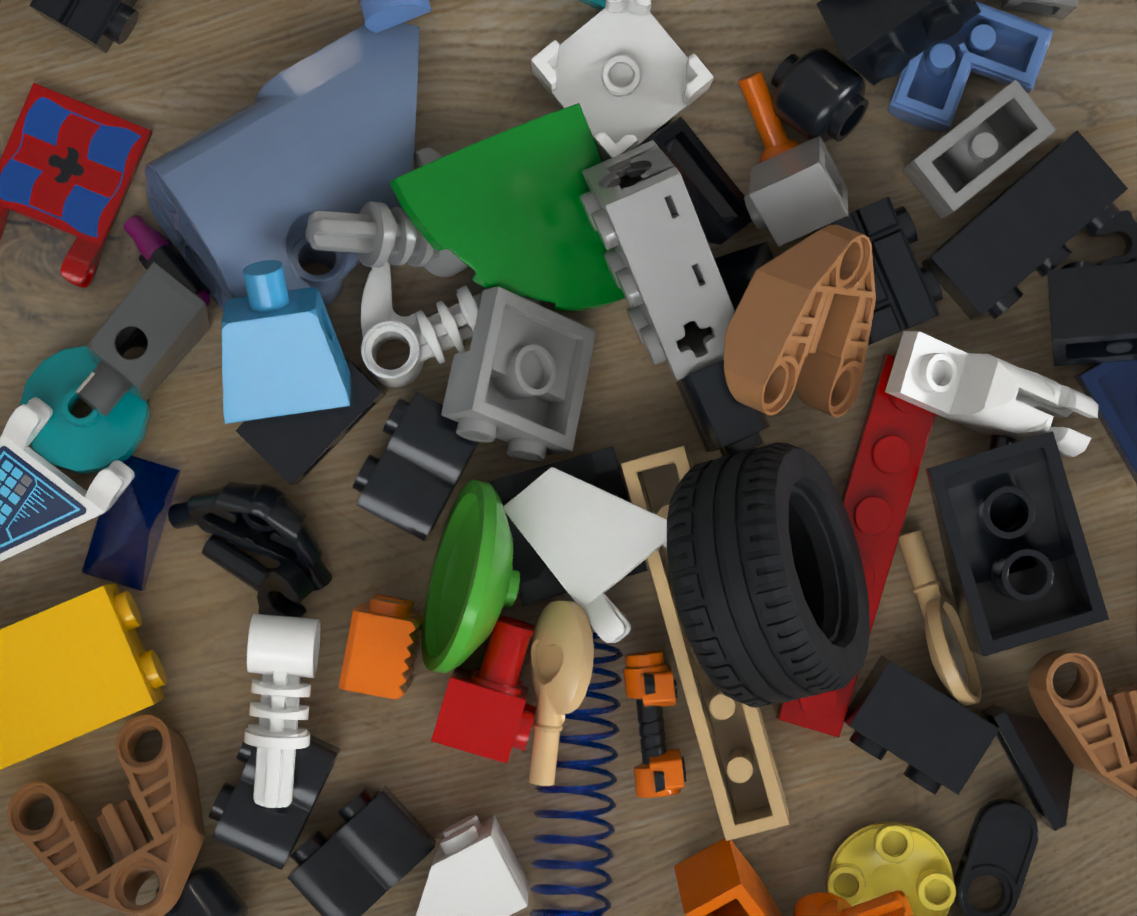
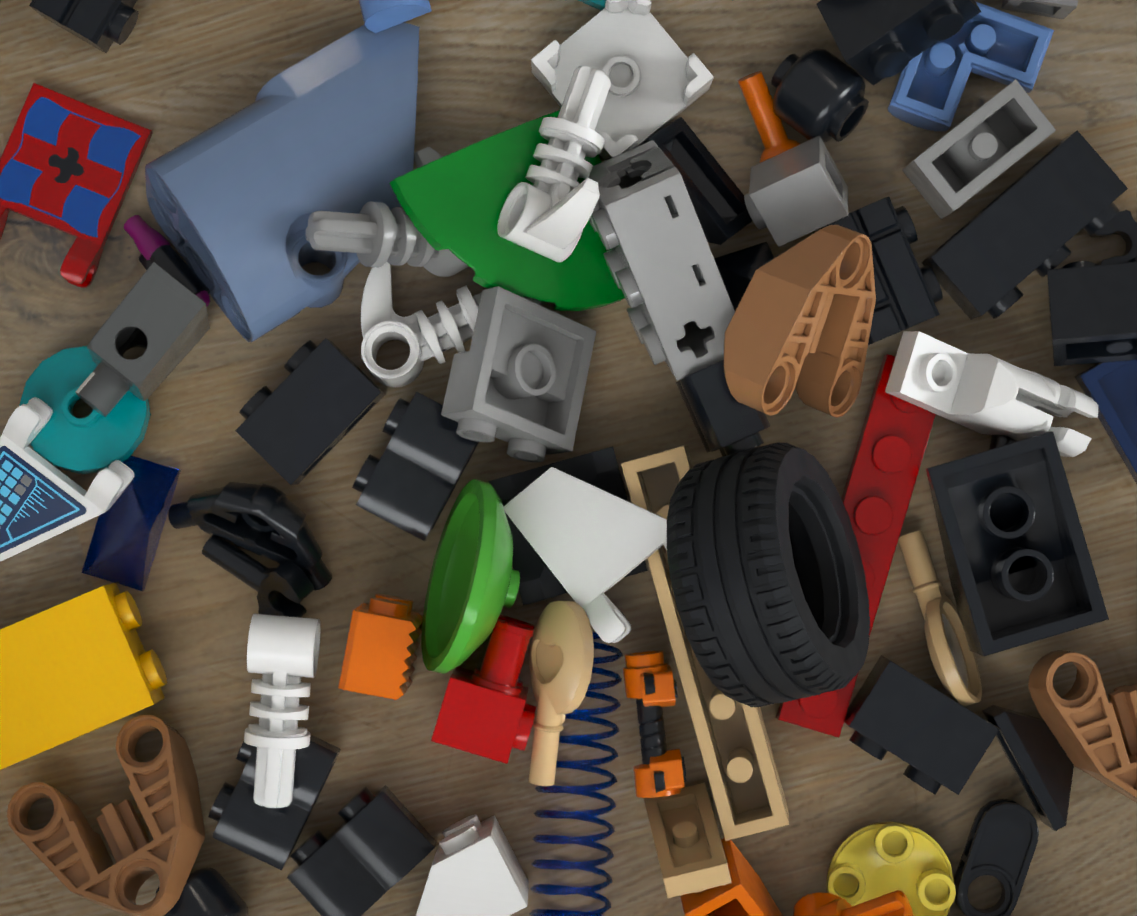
(279, 350): torso -> none
(557, 207): none -> white piece
(687, 841): none -> tan plate

